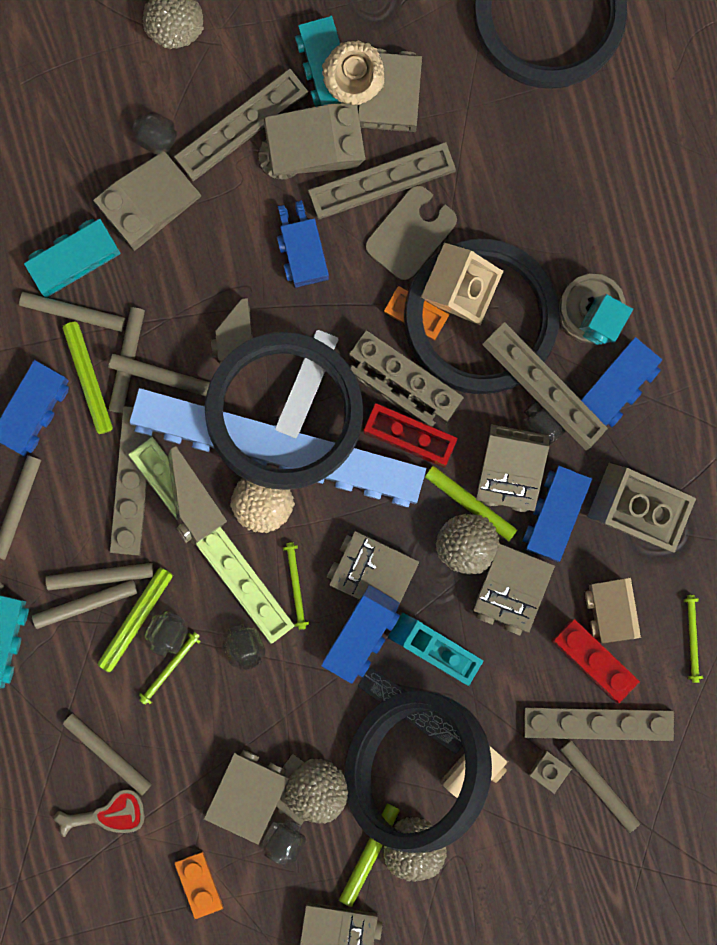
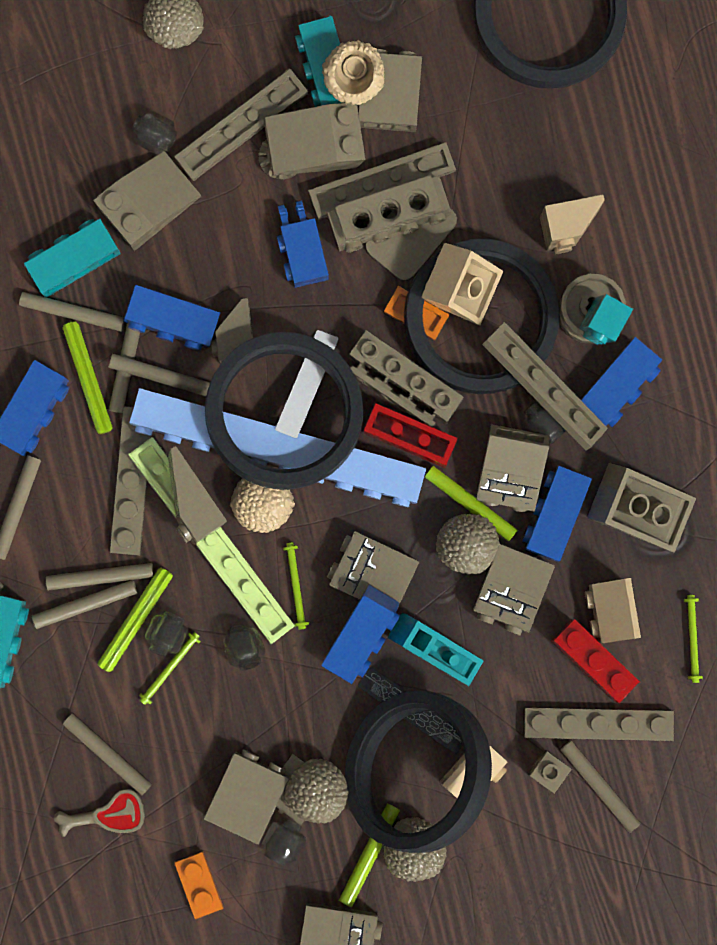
(171, 318): none -> blue brick
(396, 199): none -> dark tan brick
(567, 221): none -> tan slope

